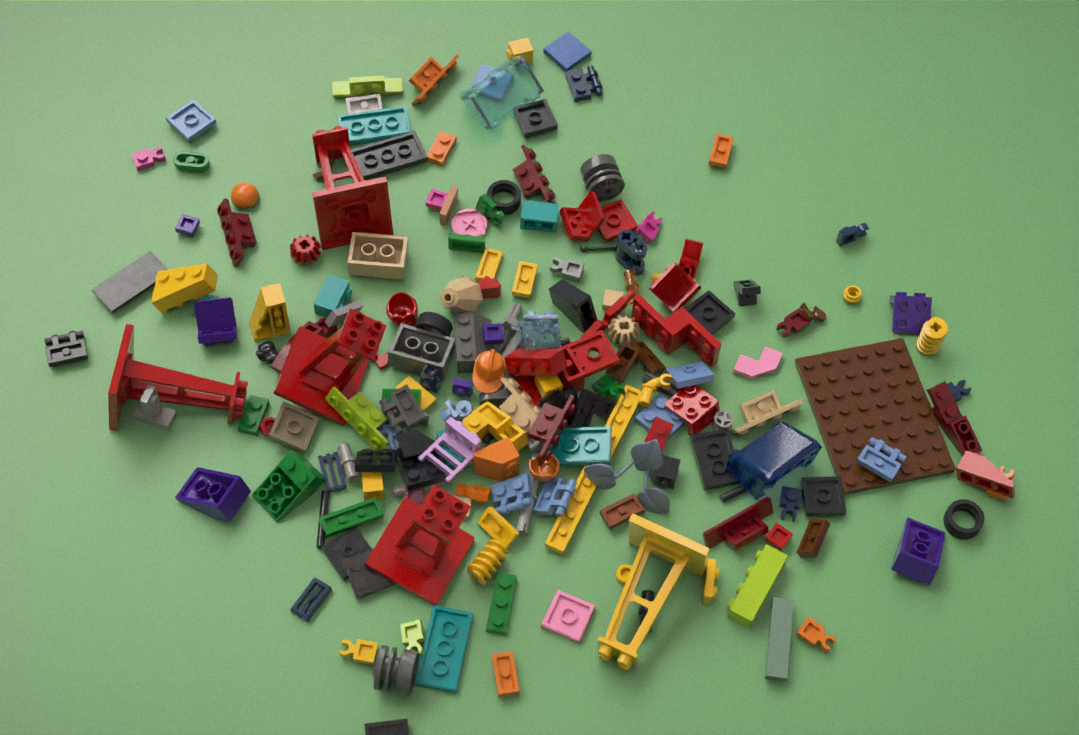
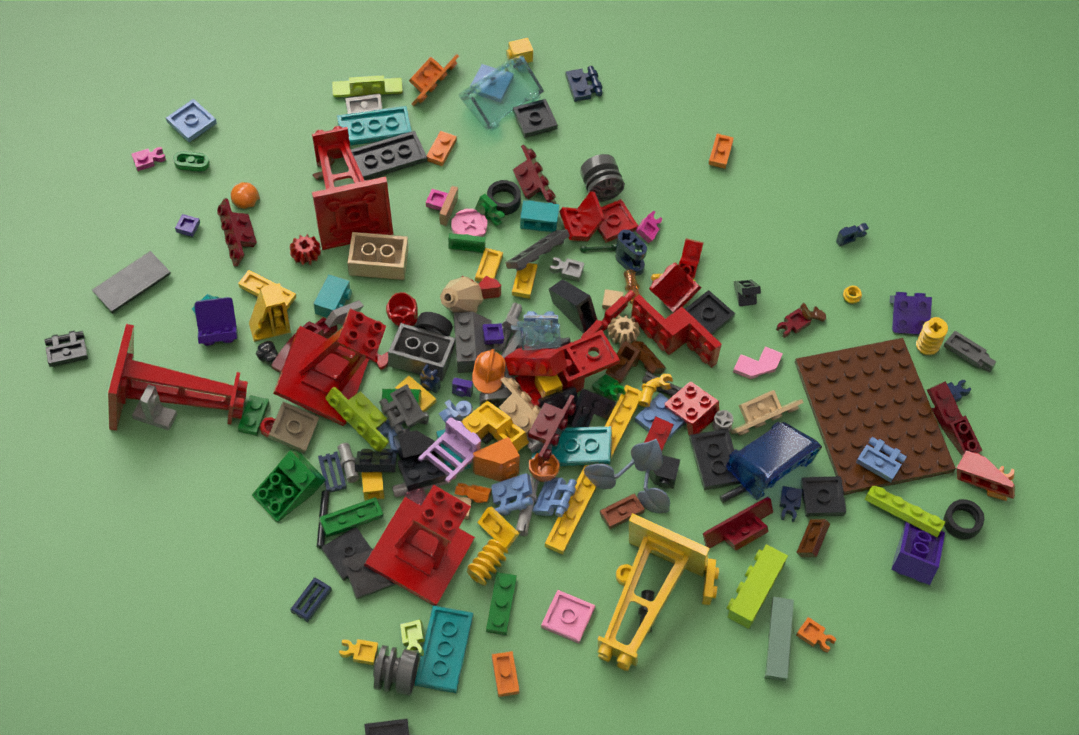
(183, 284): yellow wedge -> none
(214, 493): dark purple slope -> none
(253, 283): none -> yellow plate
(534, 251): none -> dark grey plate
(567, 51): tile -> none
(690, 374): medium blue plate -> none
(778, 537): red plate -> none
(910, 513): none -> lime plate
(969, 351): none -> dark grey hinge

